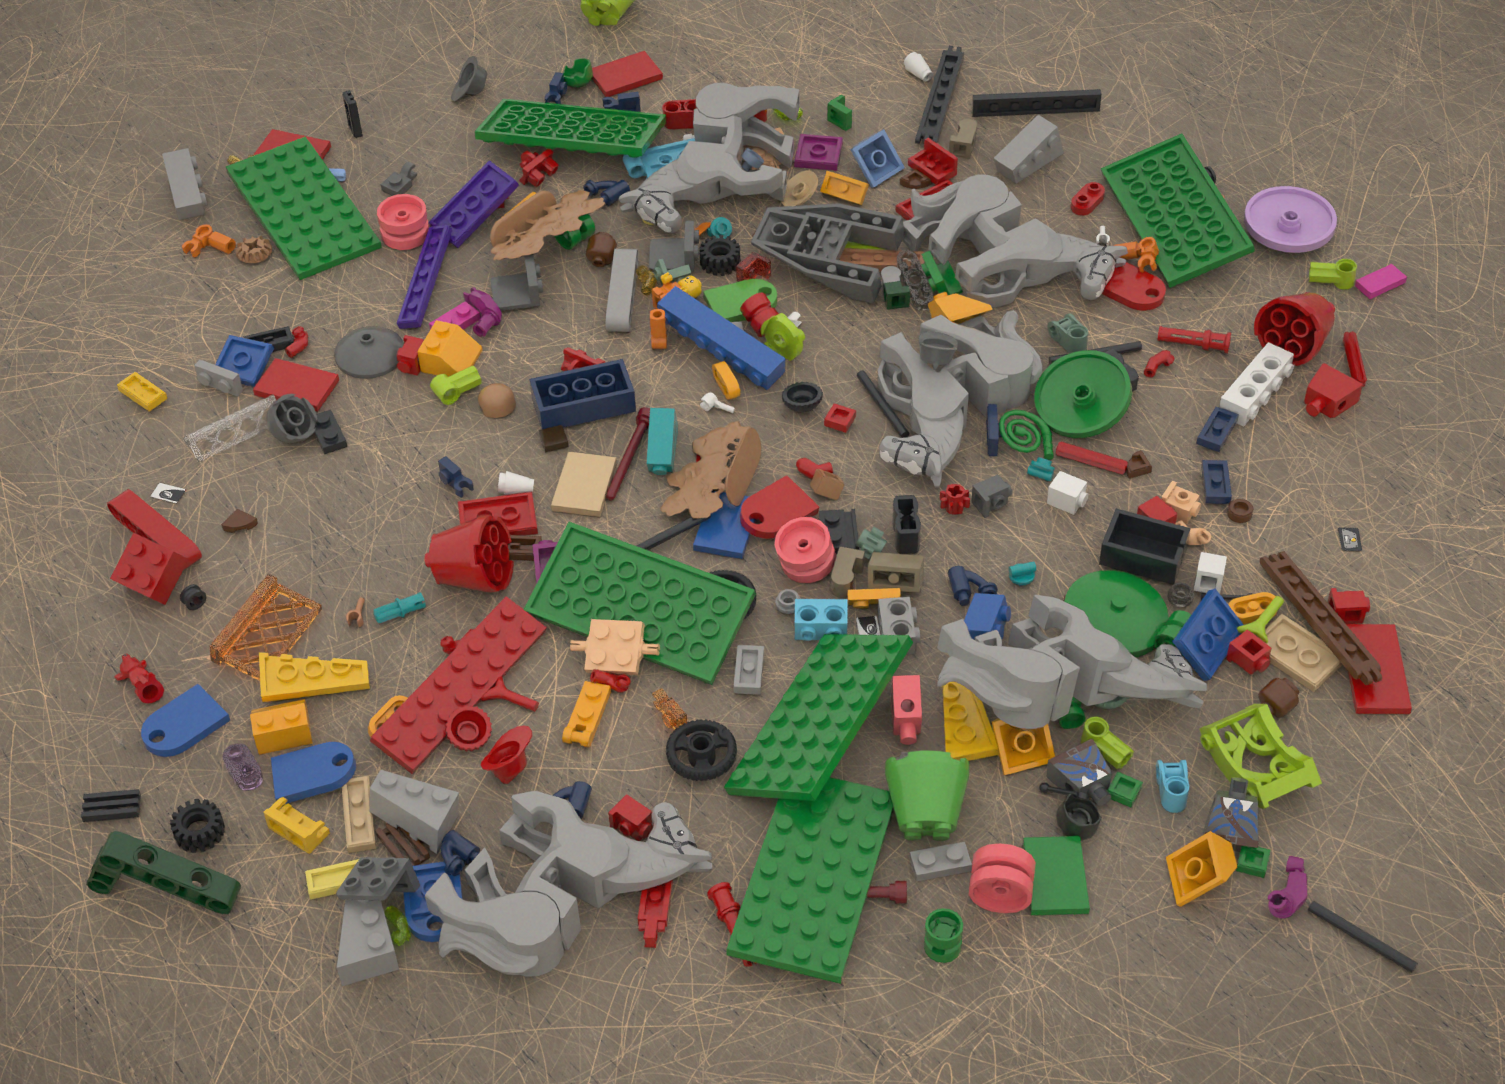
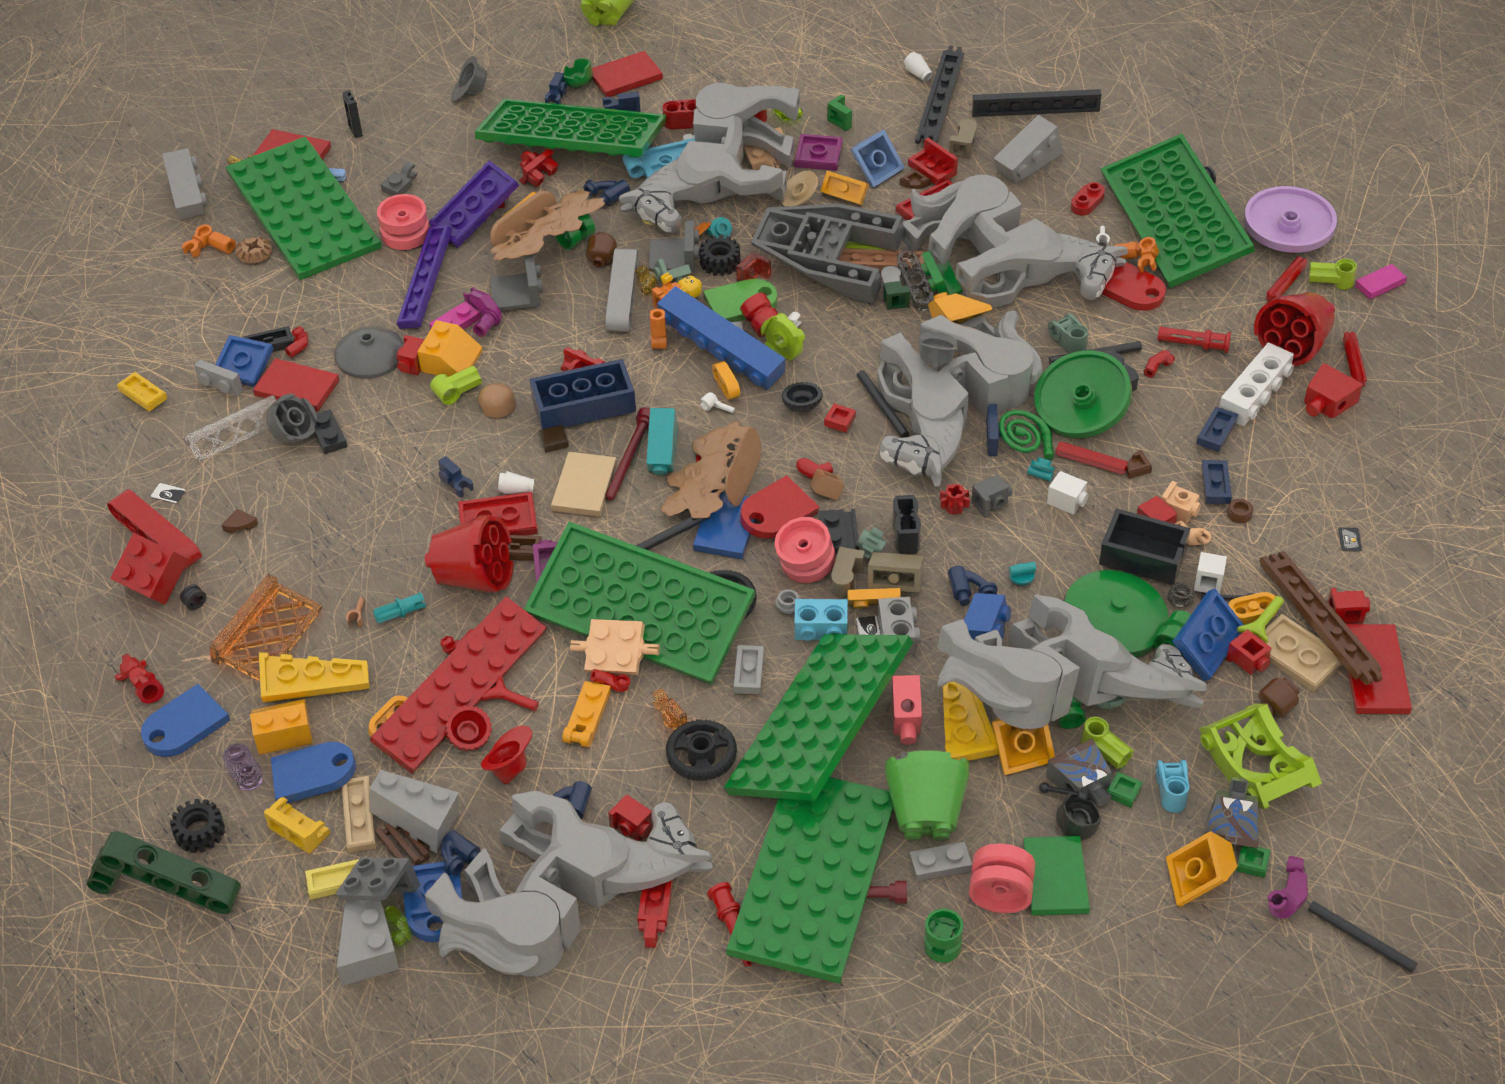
(111, 802): black tile -> none
(751, 159): sand blue tile -> none
(1286, 278): none -> red axle

